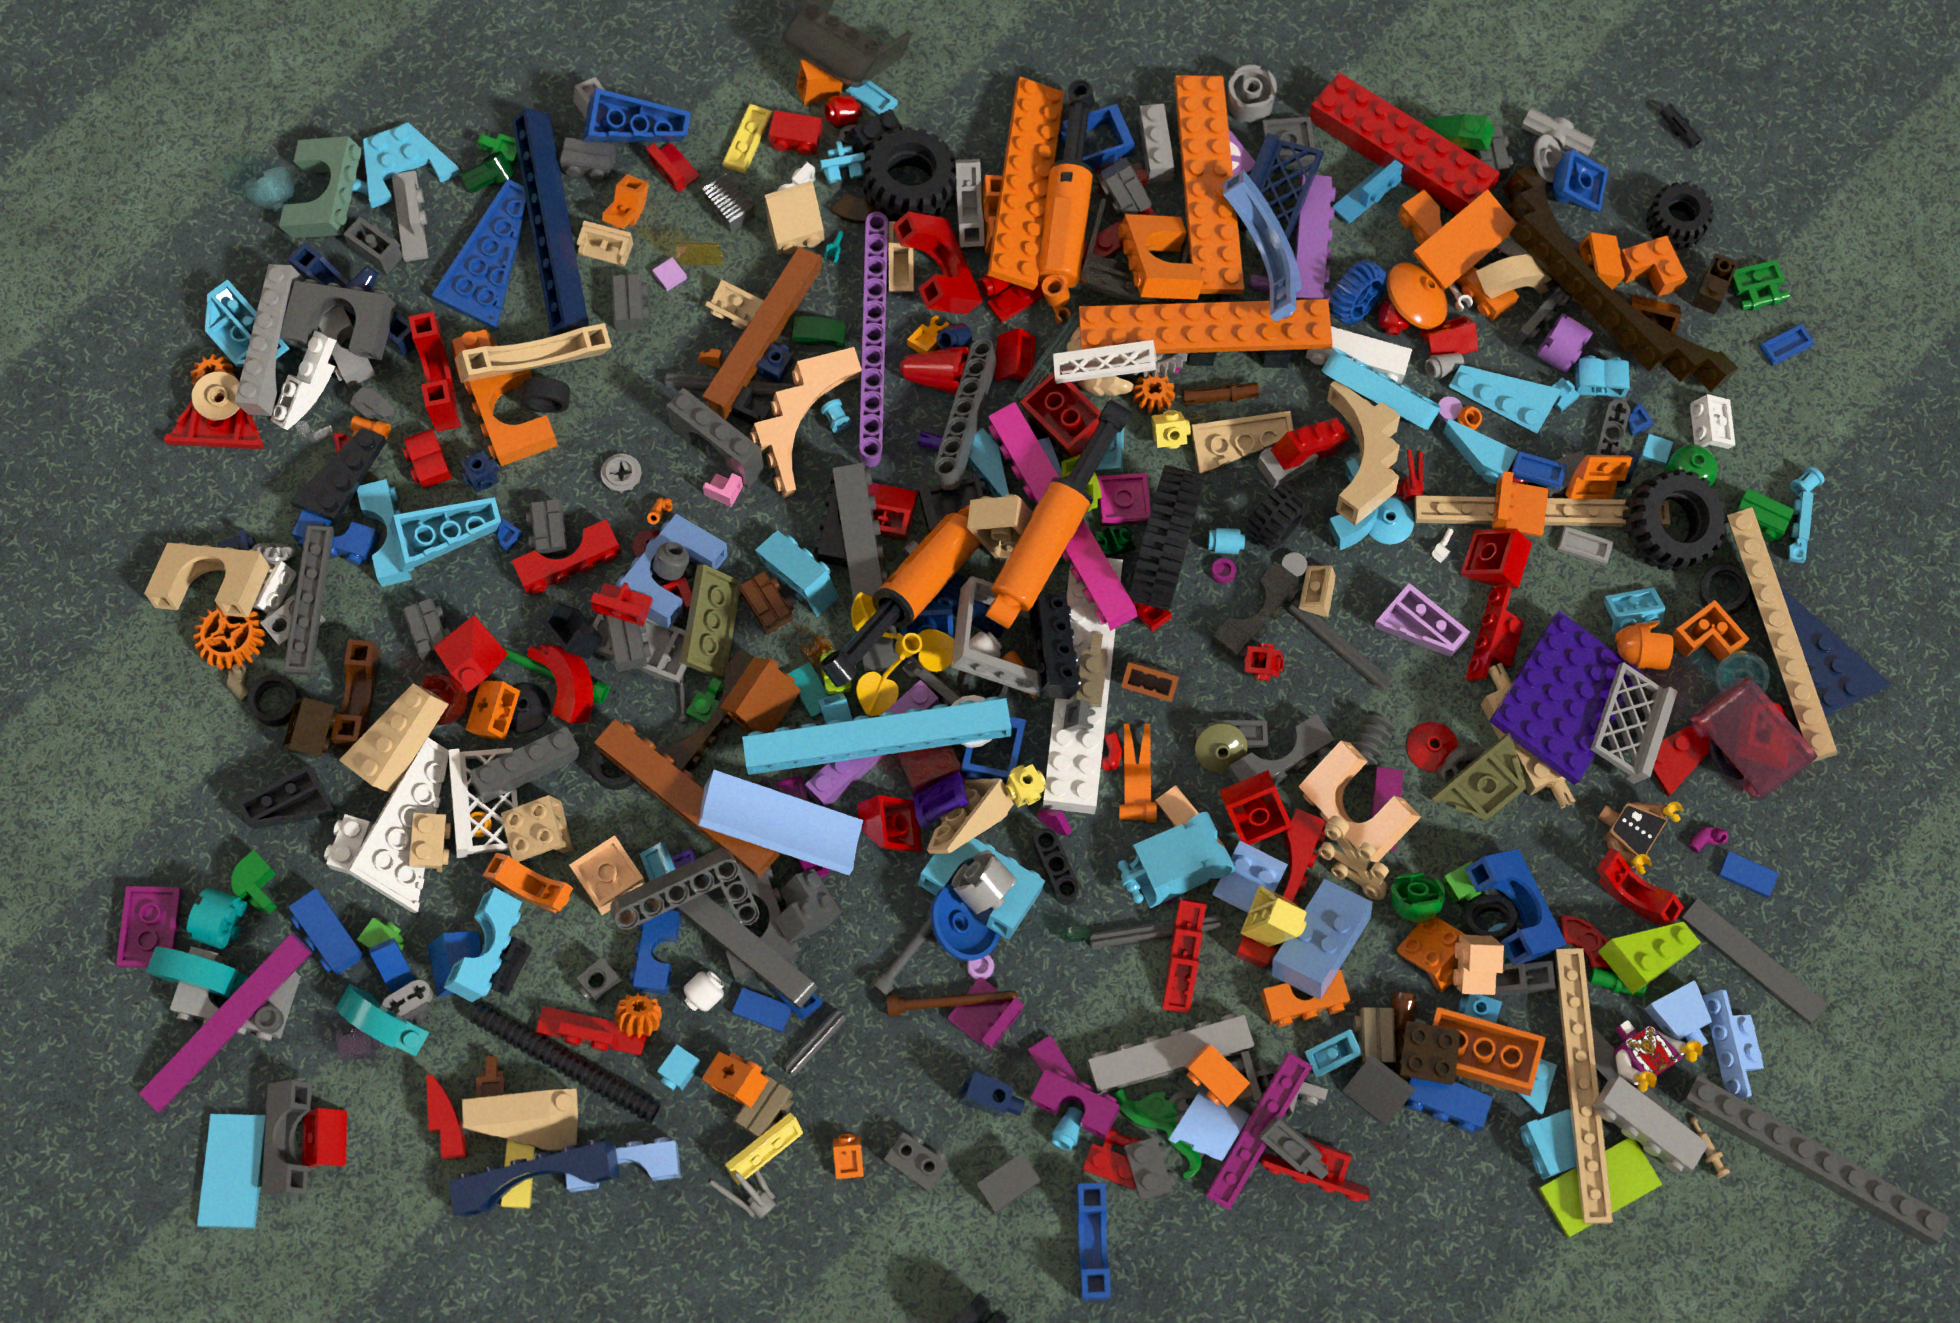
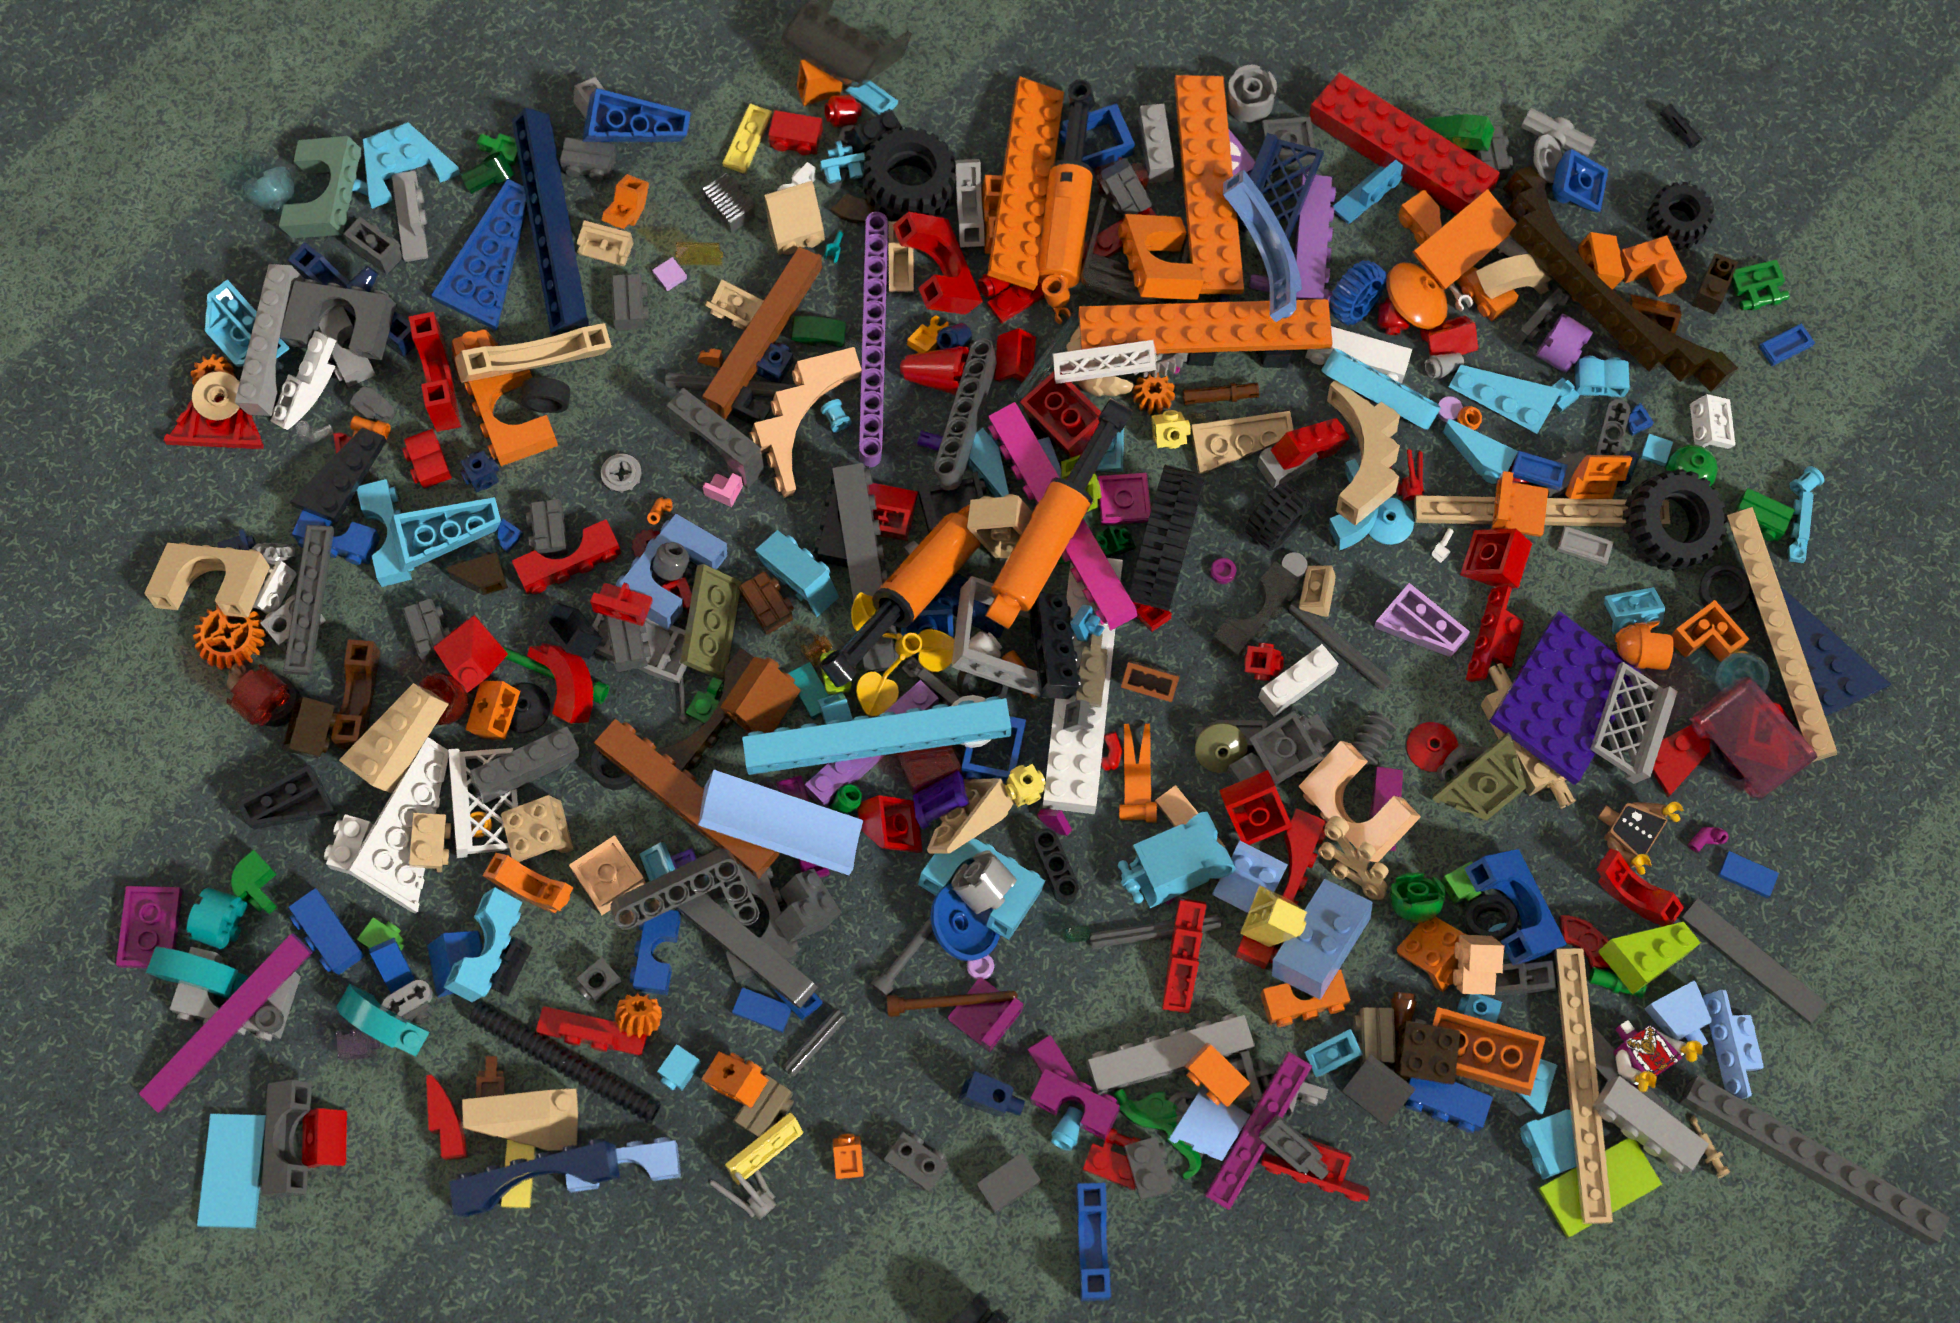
(258, 695): none -> clear red brick
(480, 574): none -> dark brown slope
(672, 166): red panel -> none
(703, 991): white head -> none
(846, 799): none -> green cone
(1086, 623): none -> dark azure tile
(1226, 540): medium azure brick -> none
(1288, 747): none -> dark grey plate
(1298, 680): none -> white brick

